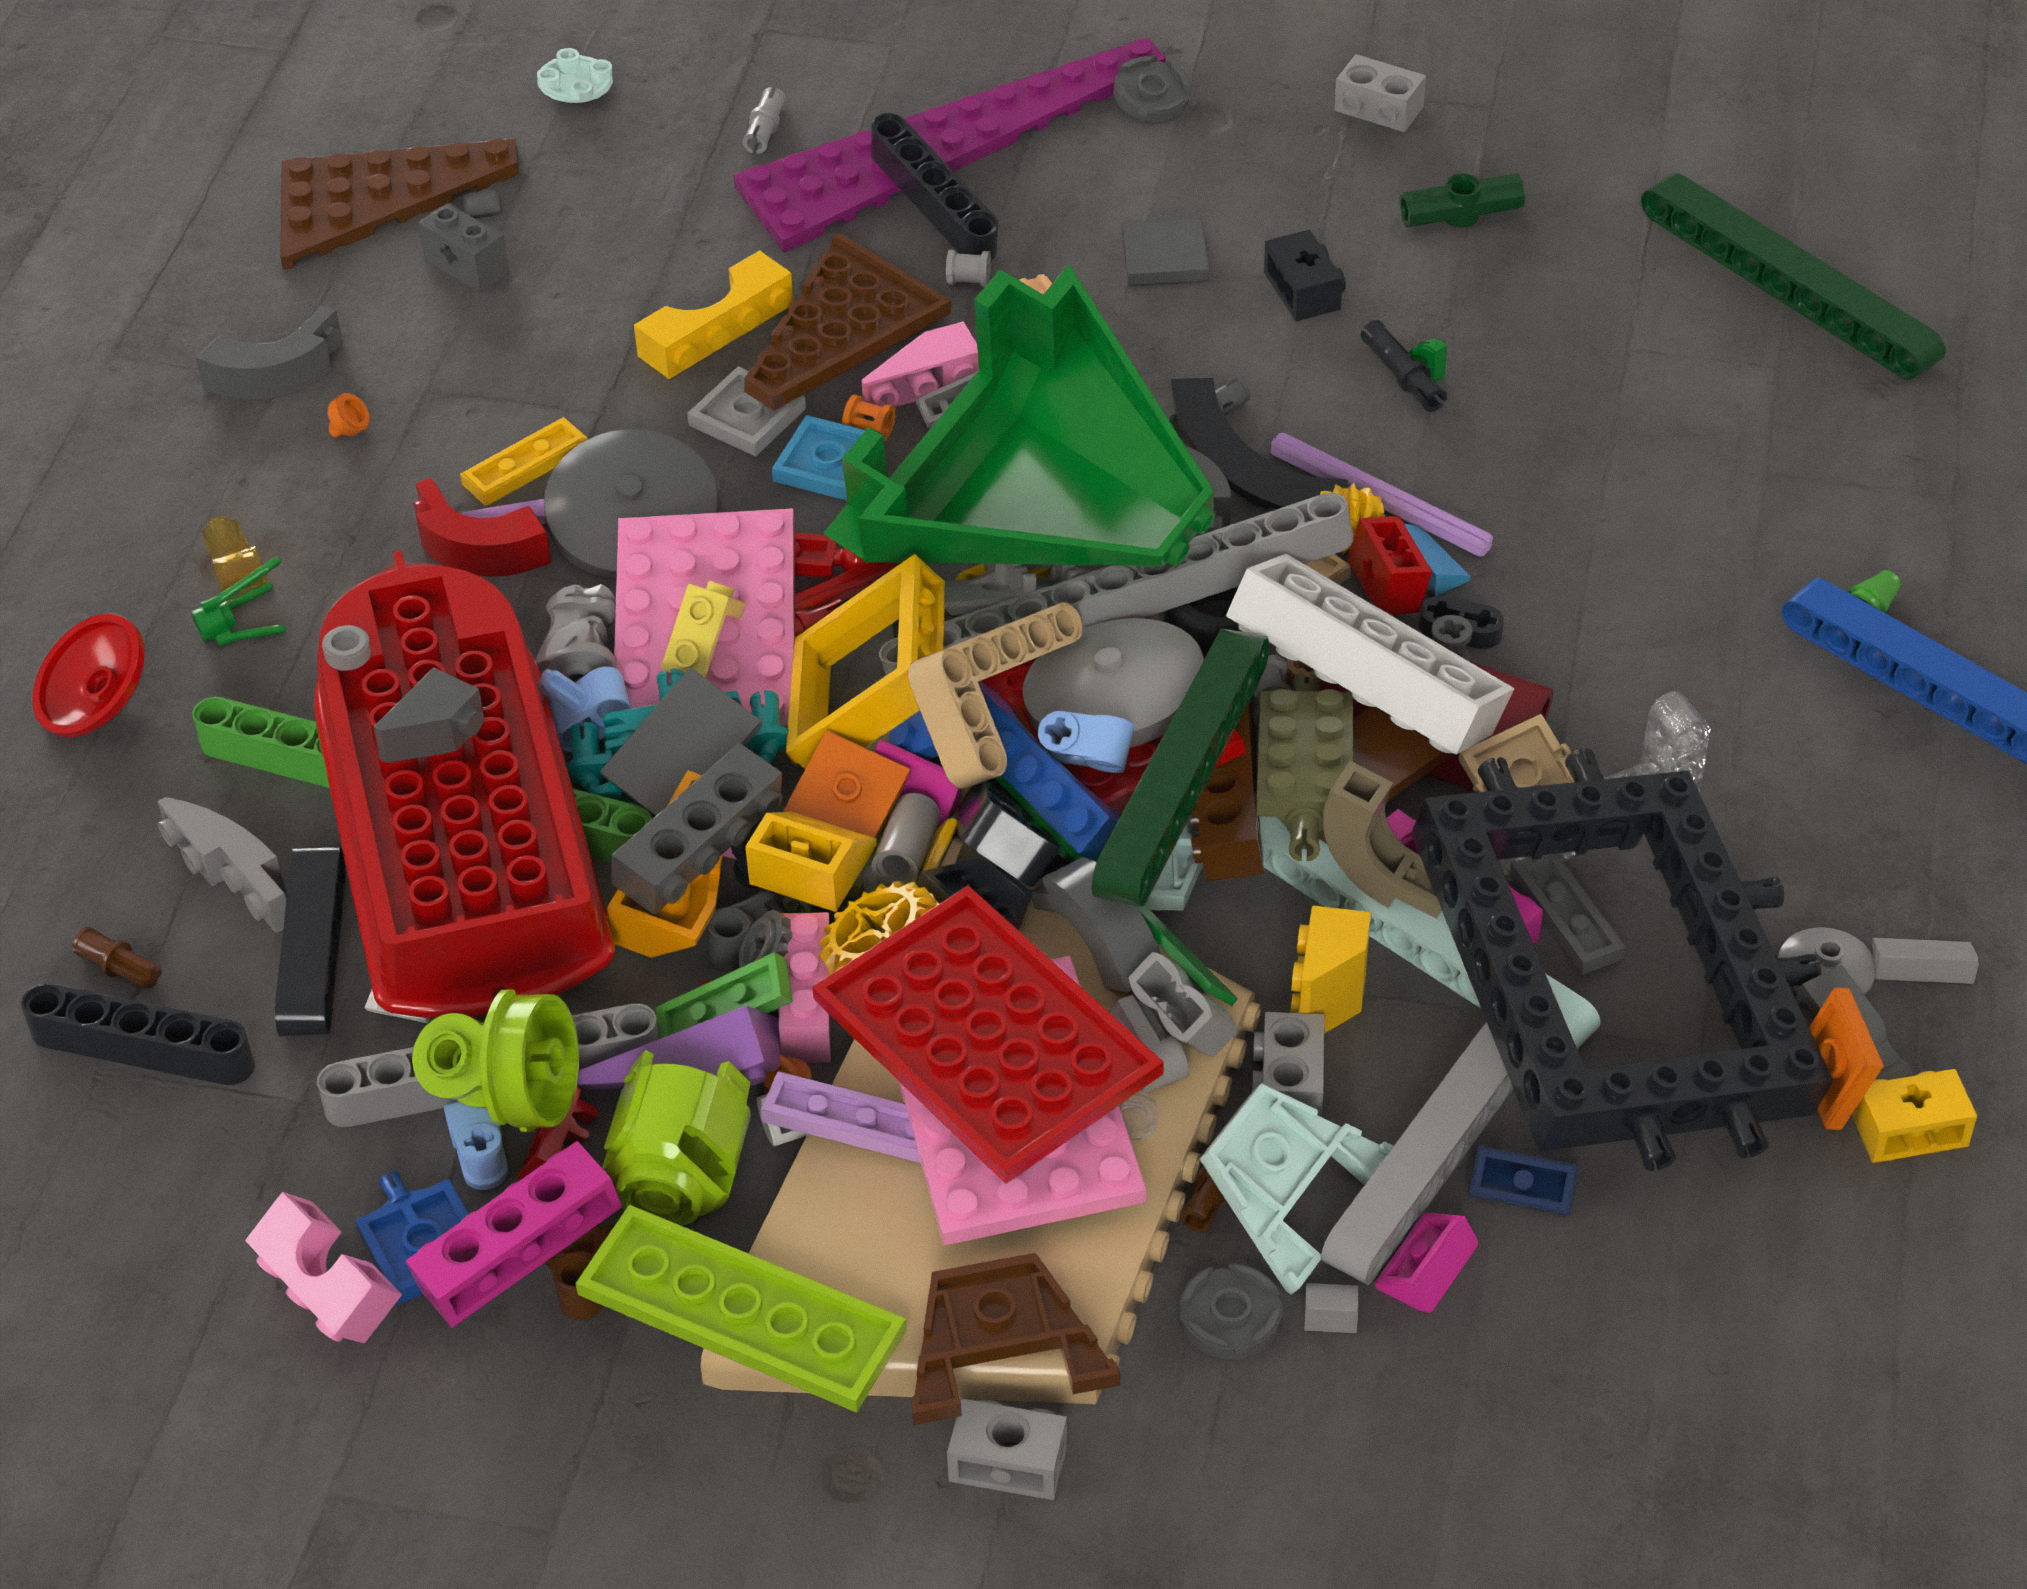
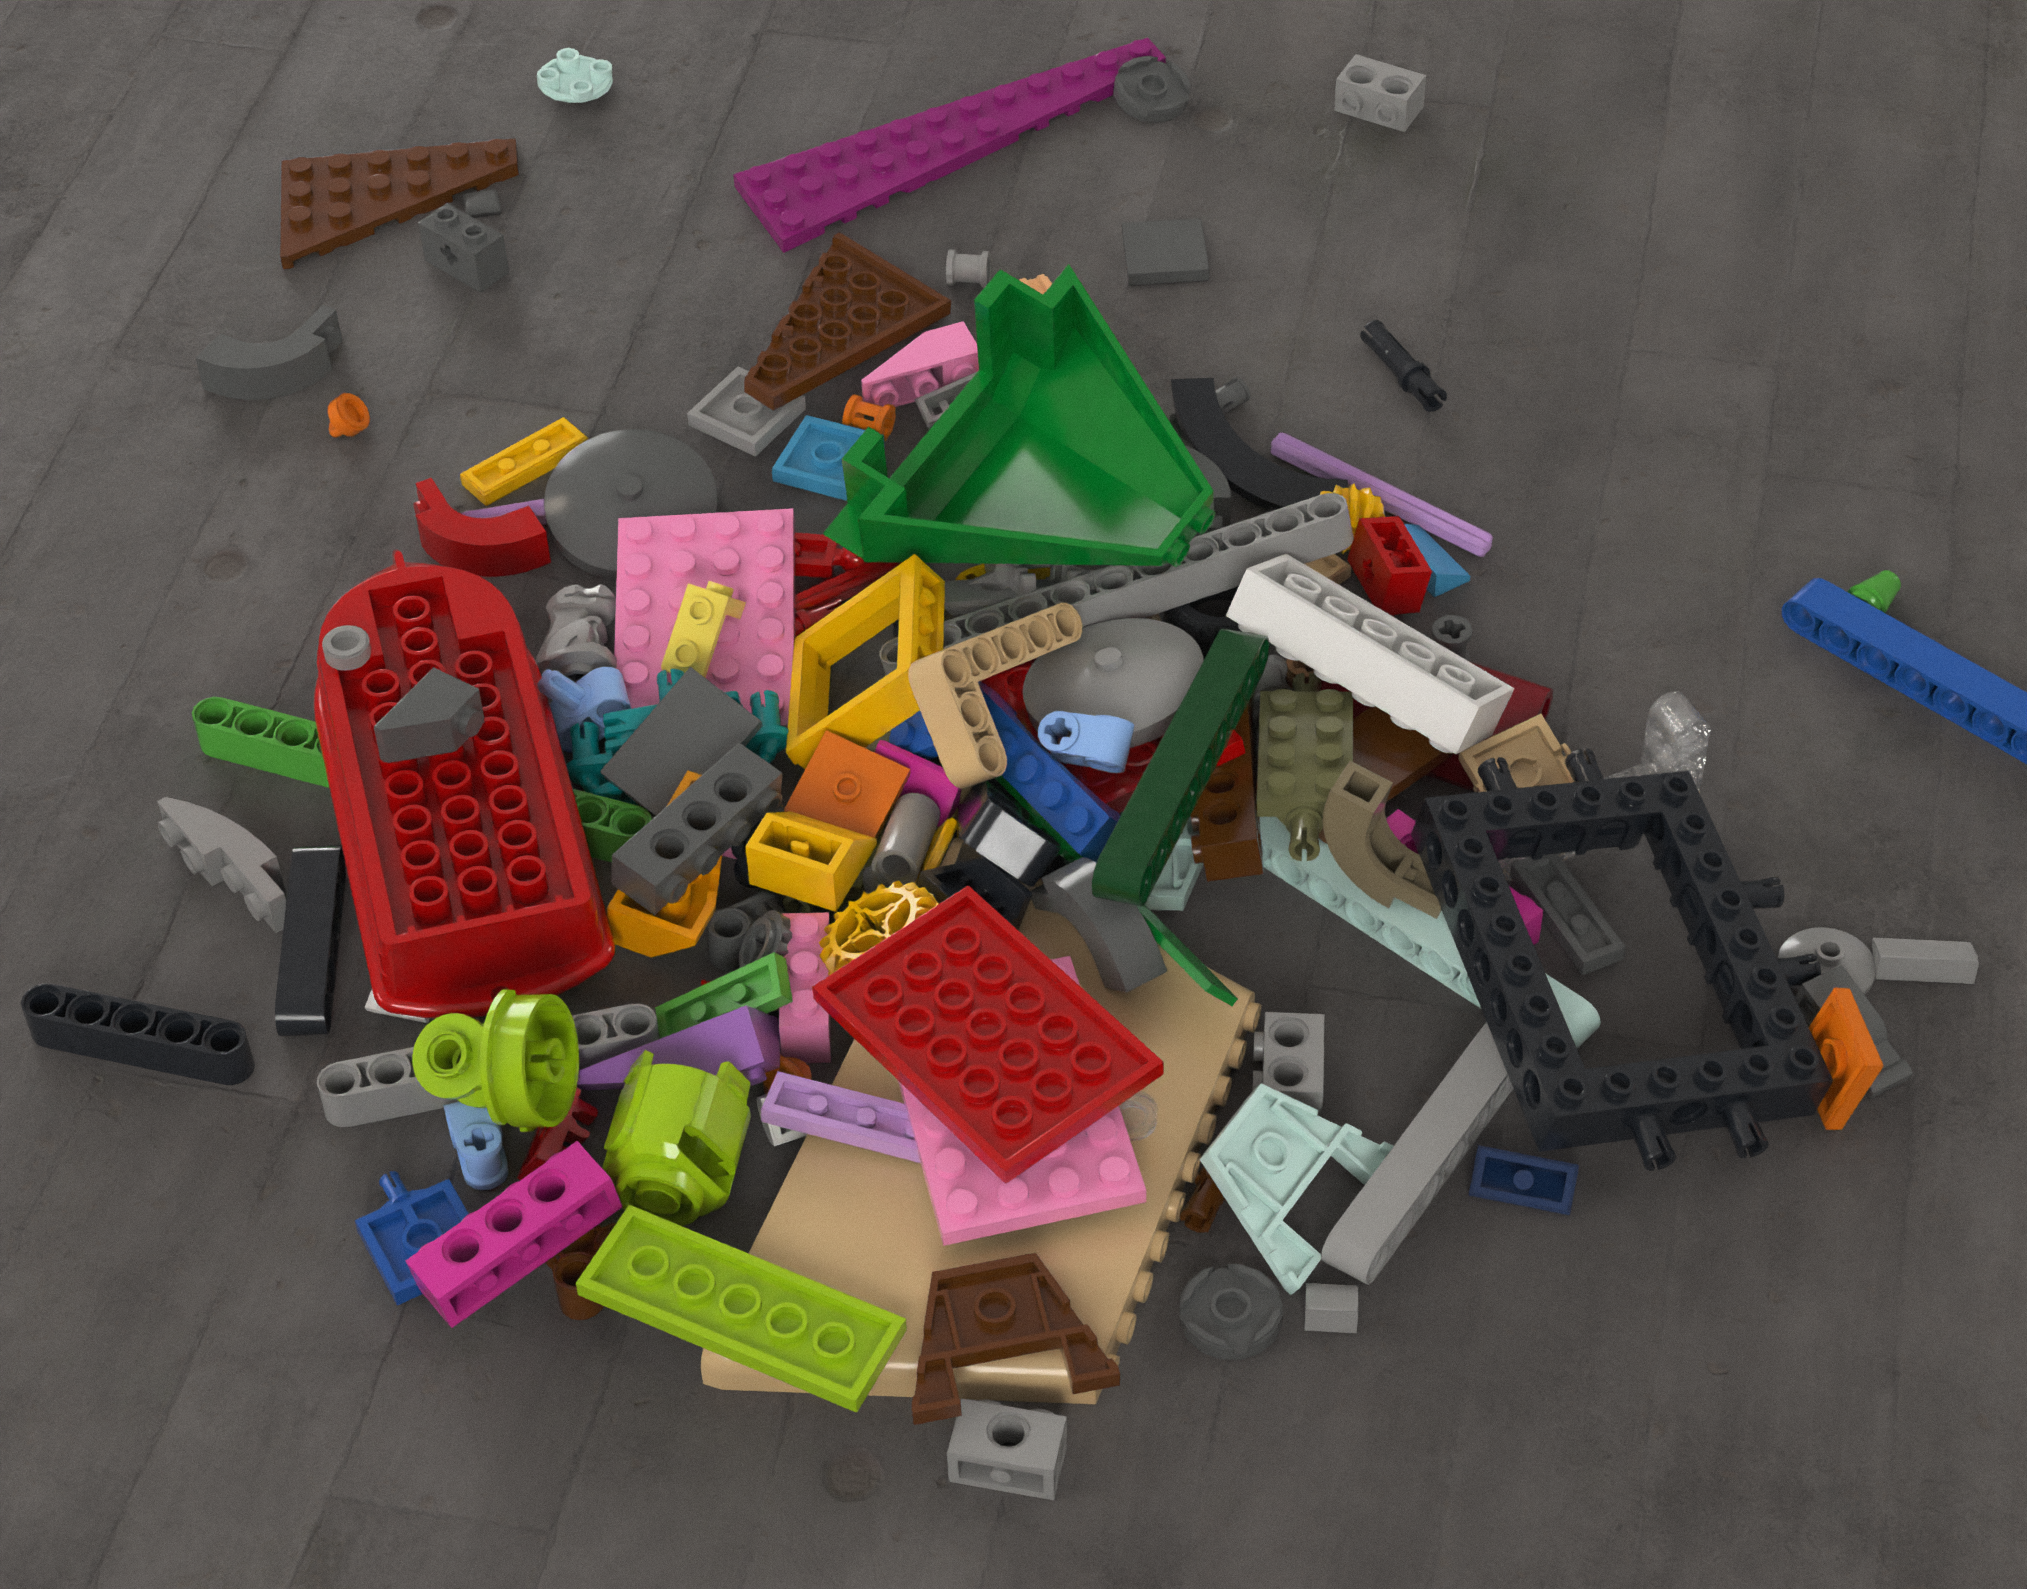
(89, 675): red dish -> none
(115, 958): reddish brown axle -> none
(215, 614): green plant -> none
(230, 552): clear yellow piece -> none
(294, 1247): bright pink arch -> none
(680, 338): yellow arch -> none
(764, 120): light grey pin -> none
(932, 186): black beam -> none
(1144, 1025): light grey piece -> none
(1182, 1005): light grey brick -> none
(1303, 275): black brick -> none
(1333, 966): yellow slope -> none
(1428, 1260): dark pink slope -> none
(1433, 355): green tile -> none
(1462, 200): dark green piece -> none
(1475, 613): black beam -> none
(1794, 276): dark green beam -> none
(1915, 1116): yellow brick -> none

